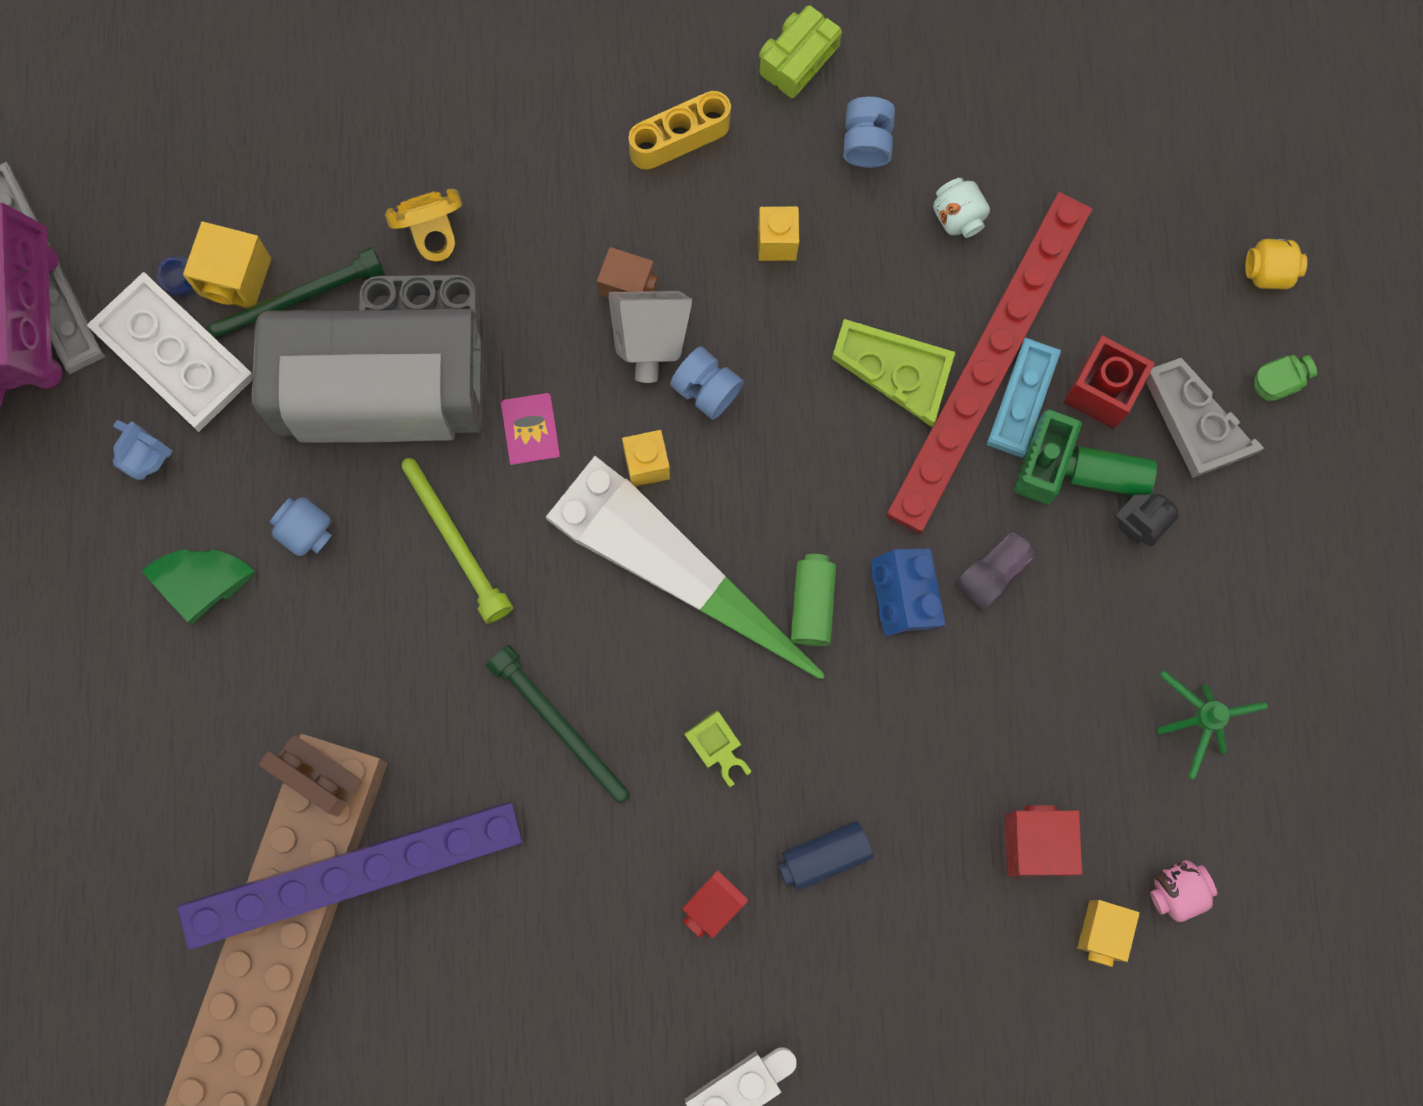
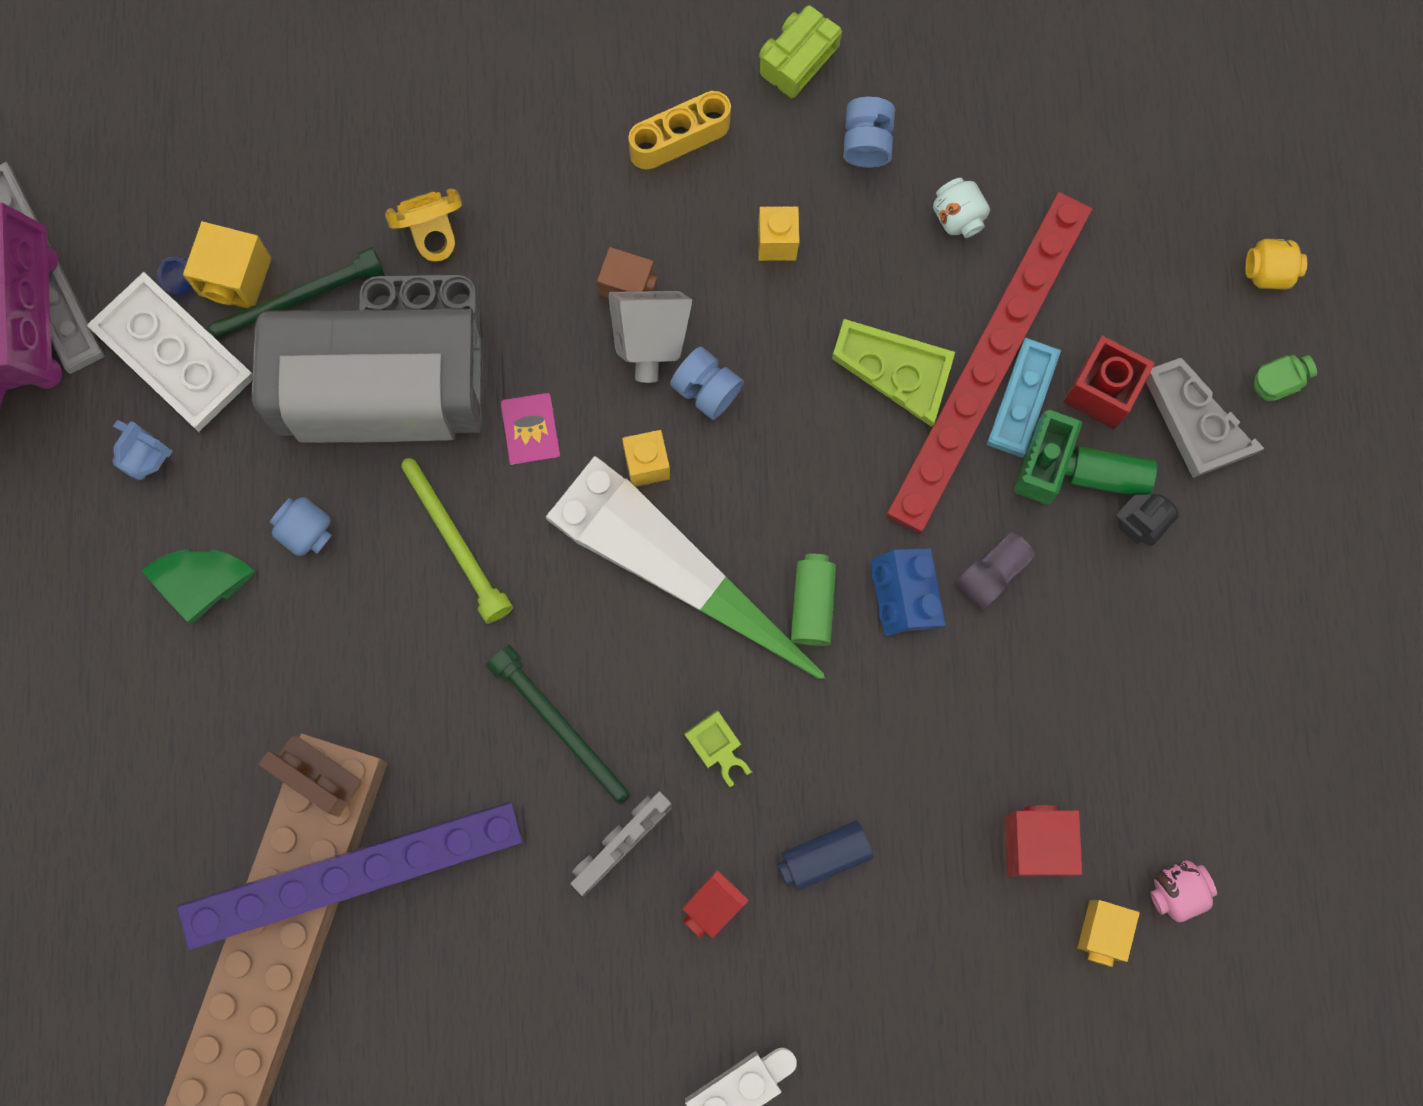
(620, 842): none -> light grey wing
(1209, 717): green plant -> none

